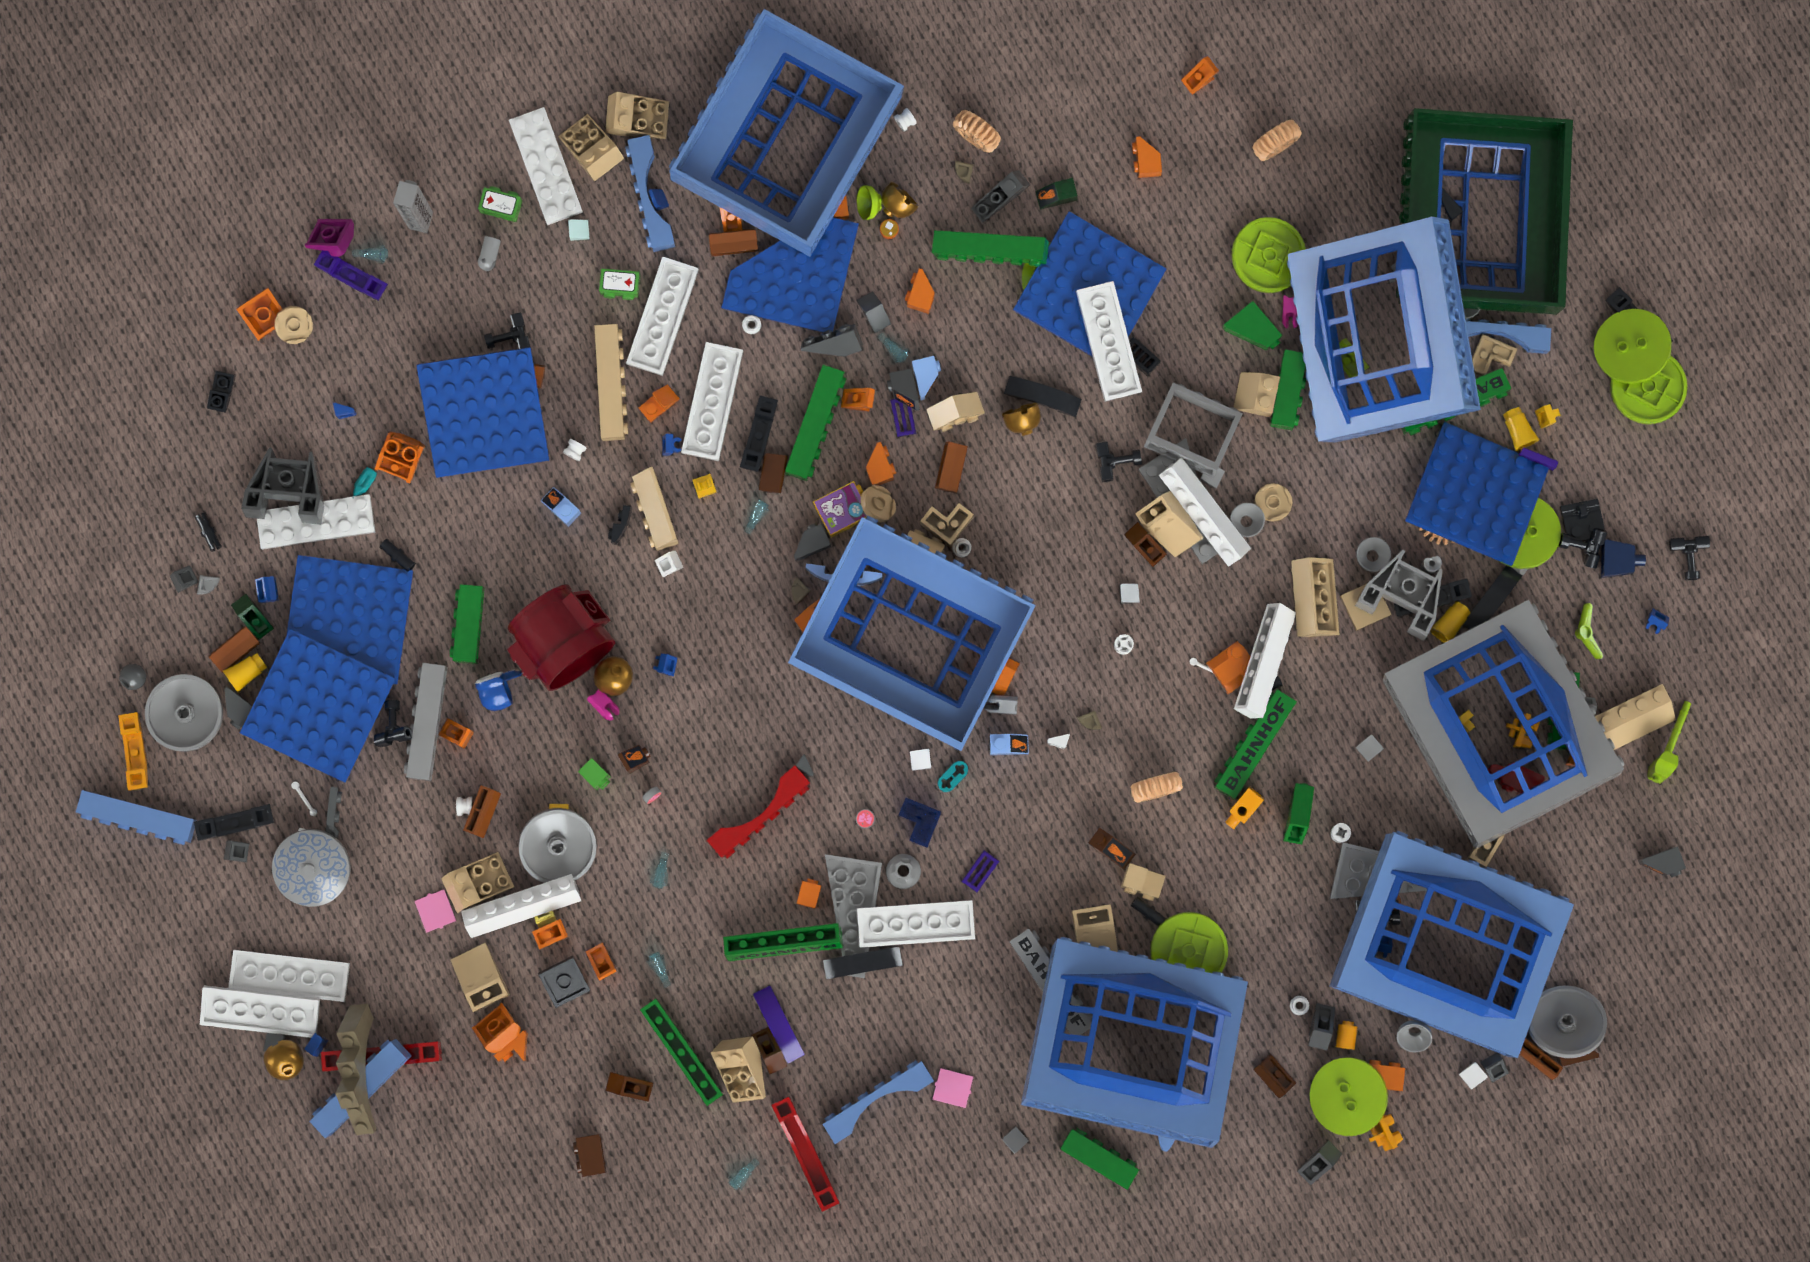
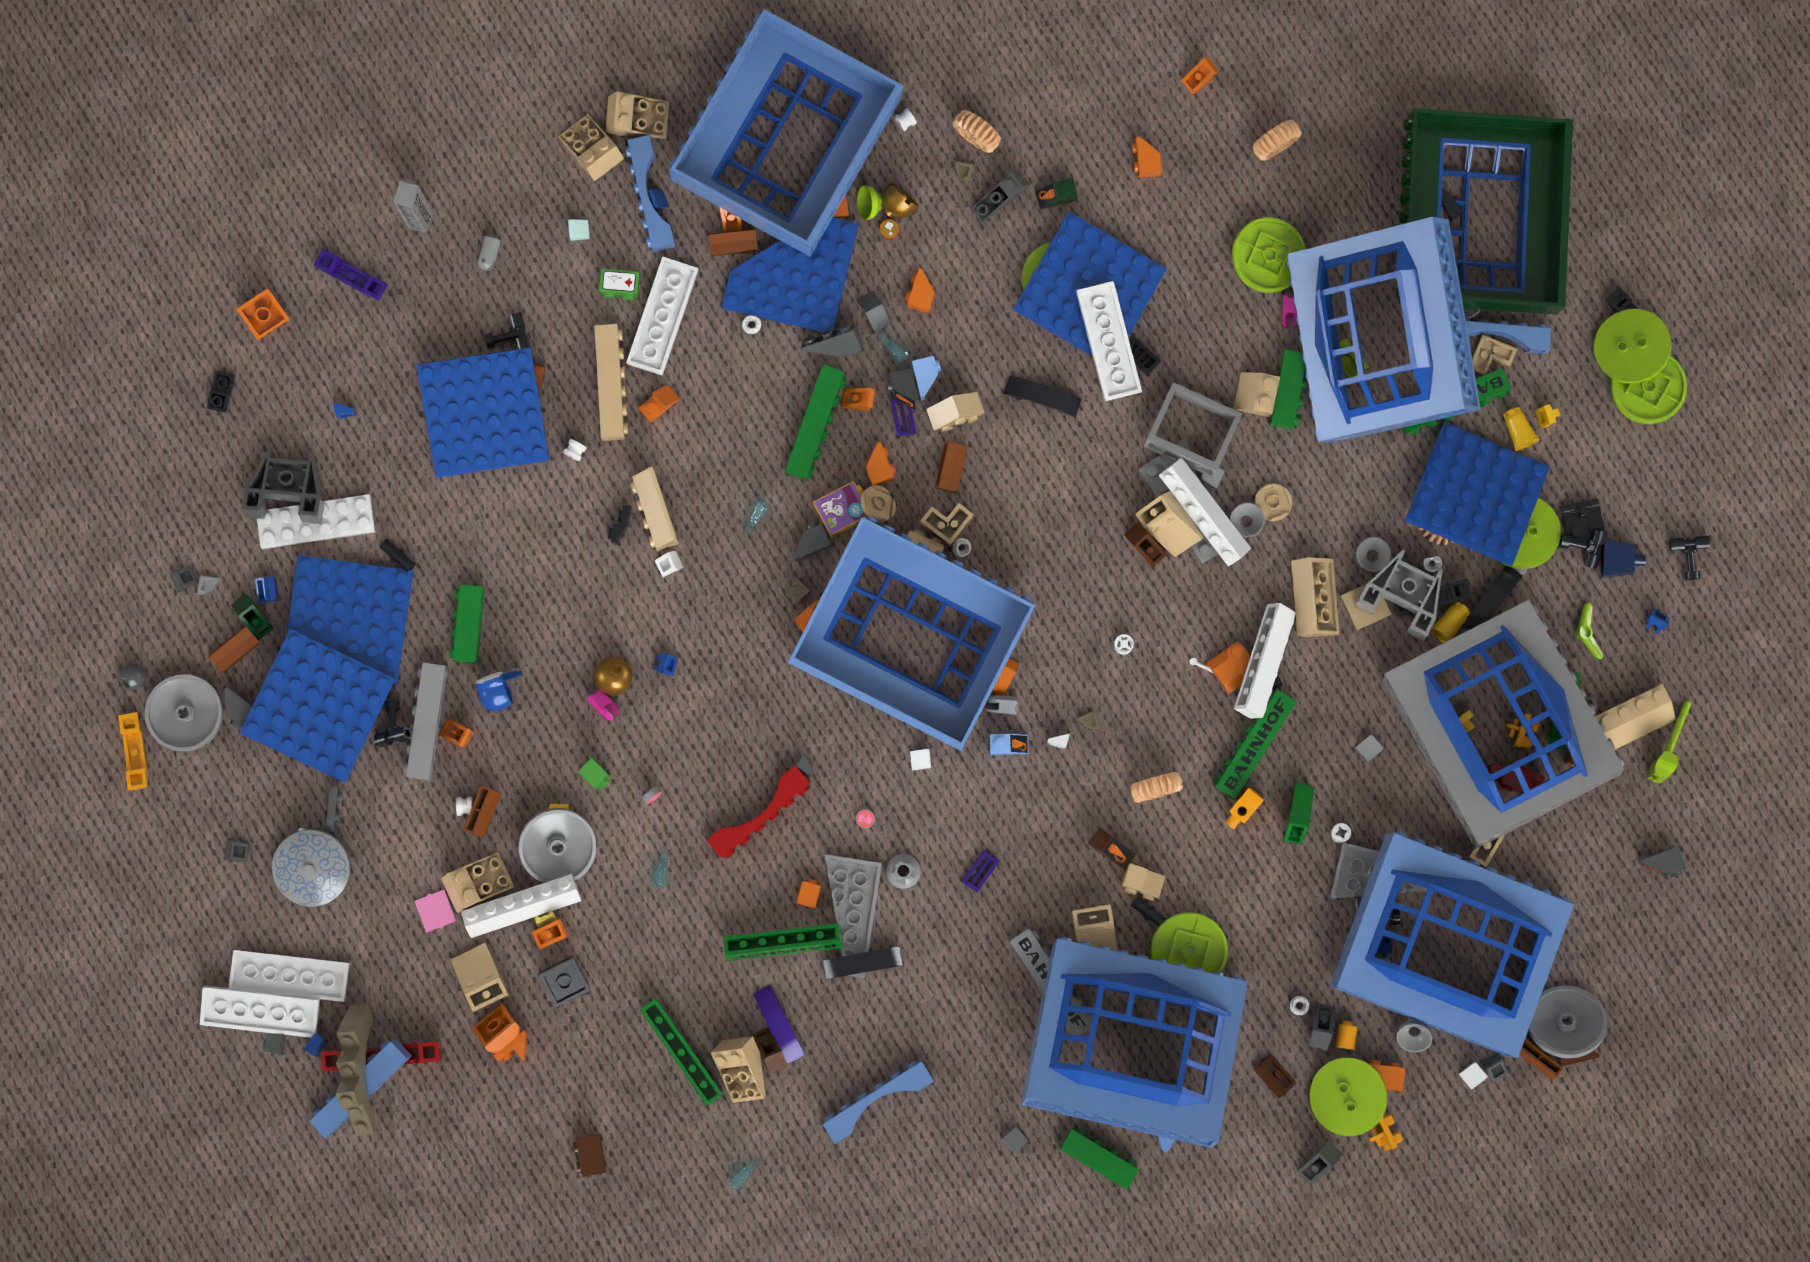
(135, 816): medium blue brick -> none
(208, 532): black pin -> none
(234, 822): black slope -> none
(245, 671): yellow plant -> none
(284, 1060): pearl gold cylinder -> none
(293, 324): tan tile -> none
(295, 785): white hinge -> none
(331, 236): magenta slope -> none
(364, 481): teal piece -> none
(376, 253): clear light blue cone -> none
(400, 461): orange slope -> none
(500, 204): brick -> none
(545, 166): white plate -> none
(560, 636): dark red cylinder -> none
(561, 506): light blue slope -> none
(601, 961): orange slope -> none
(629, 1086): reddish brown slope -> none
(634, 758): slope -> none
(658, 965): clear light blue cone -> none
(668, 445): blue tile -> none
(704, 486): yellow tile -> none
(712, 401): white plate -> none
(759, 434): black slope -> none
(773, 473): reddish brown slope -> none
(805, 1153): red arch -> none
(819, 572): light blue slope -> none
(915, 923): white plate -> none
(924, 818): clear blue brick -> none
(949, 773): teal beam -> none
(952, 1088): bright pink piece -> none
(990, 247): green brick -> none
(1022, 419): pearl gold cylinder -> none
(1108, 460): black bar -> none
(1129, 593): slope -> none
(1254, 327): green slope -> none
(1538, 458): dark purple tile -> none

